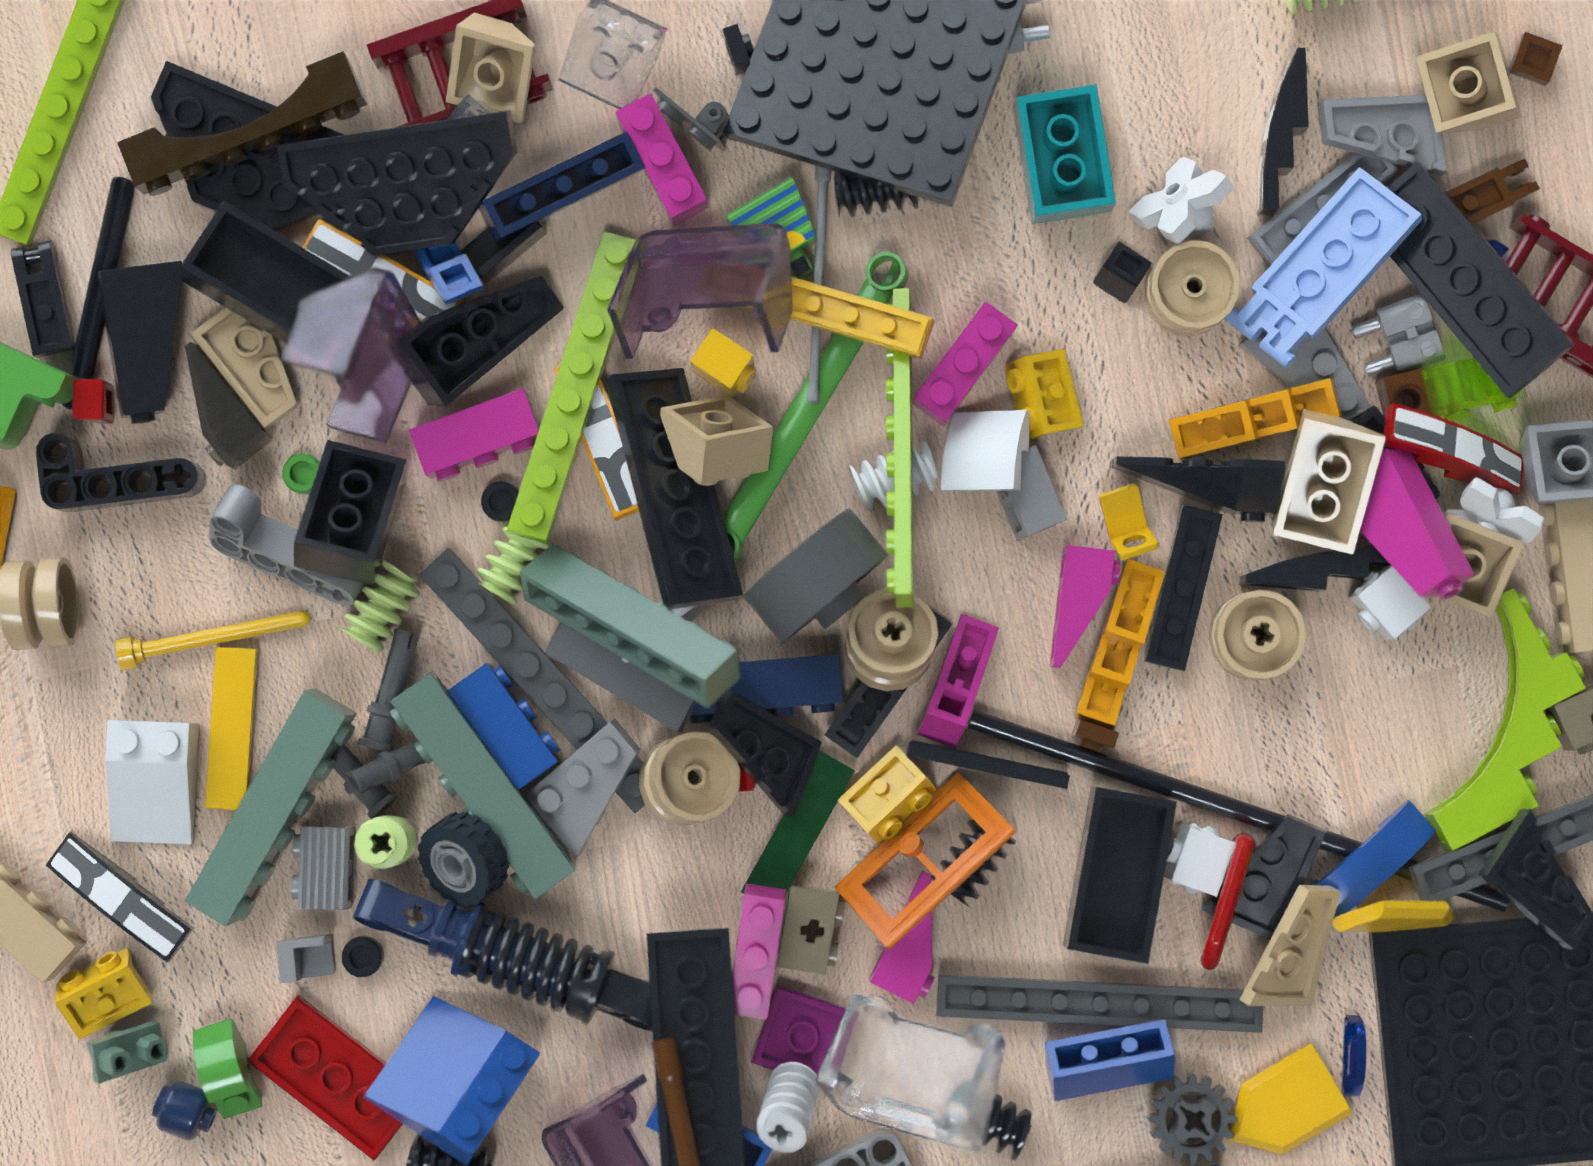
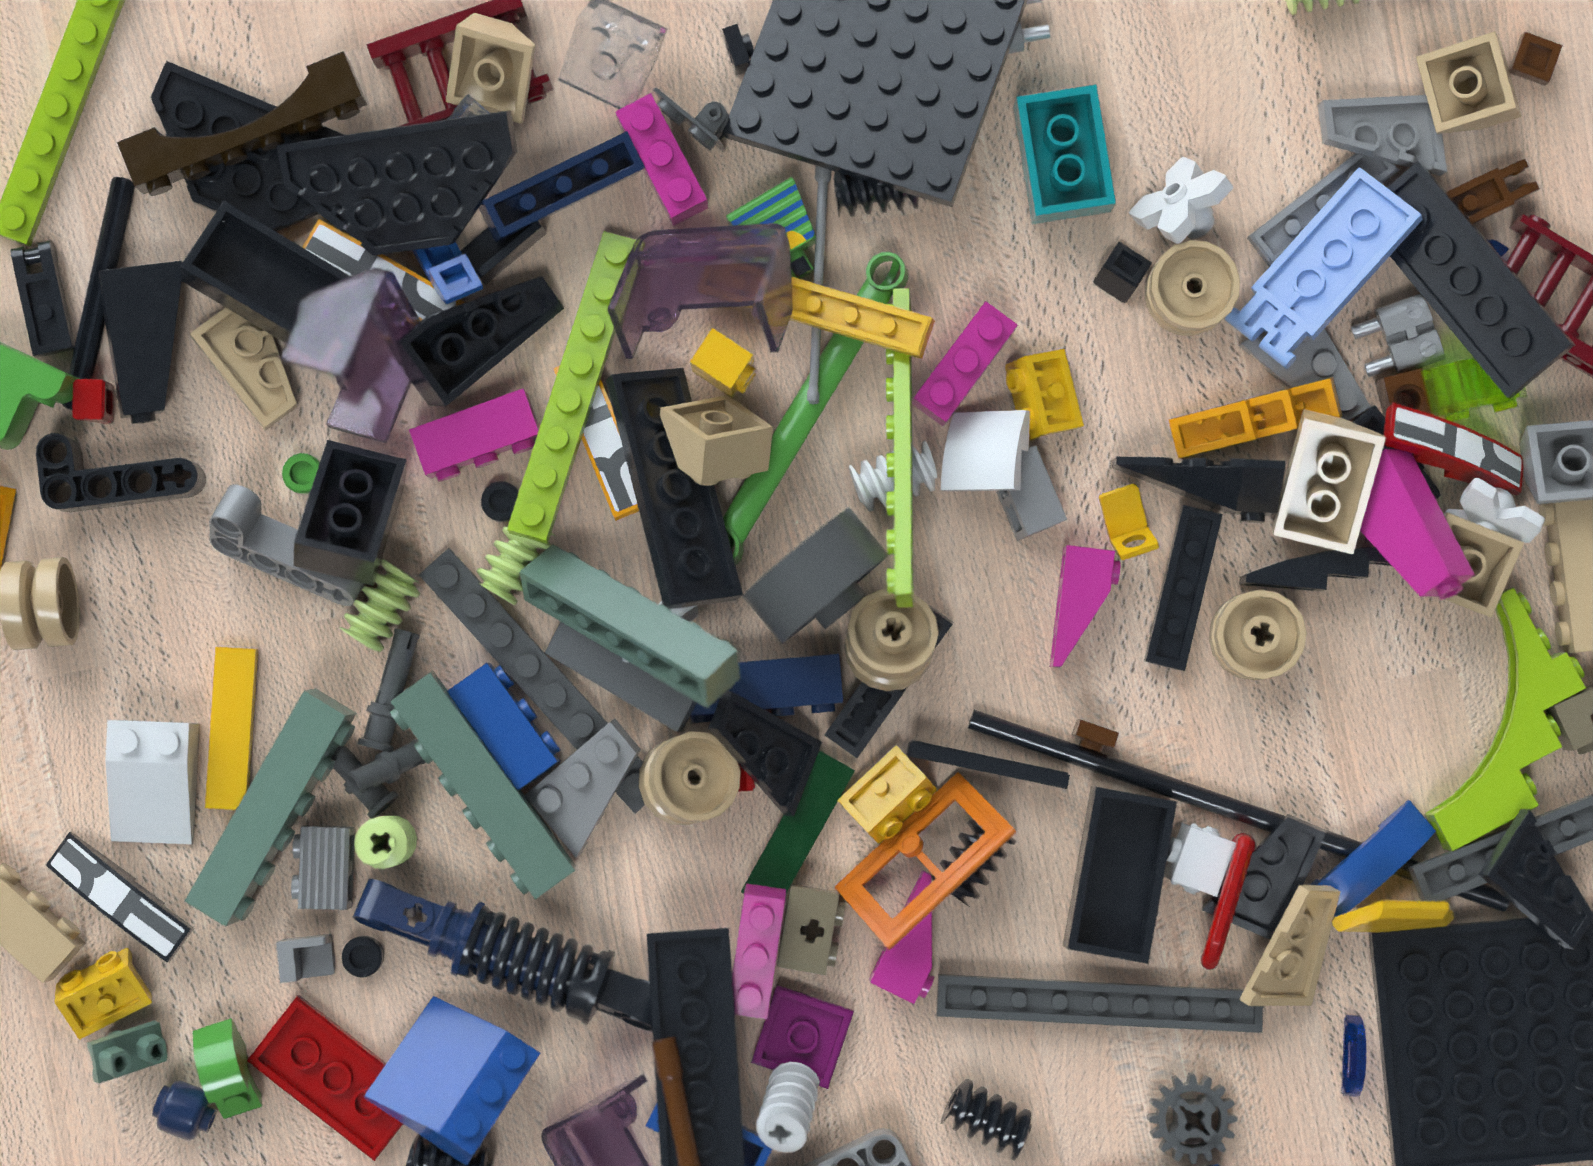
(133, 652): yellow piece -> none
(223, 417): clear smoke slope -> none
(463, 858): black wheel -> none
(913, 1074): clear windscreen -> none
(958, 681): dark pink slope -> none
(1110, 1060): blue brick -> none
(1119, 644): light orange slope -> none
(1286, 119): black slope -> none
(1288, 1103): yellow tile -> none
(1388, 603): white head -> none

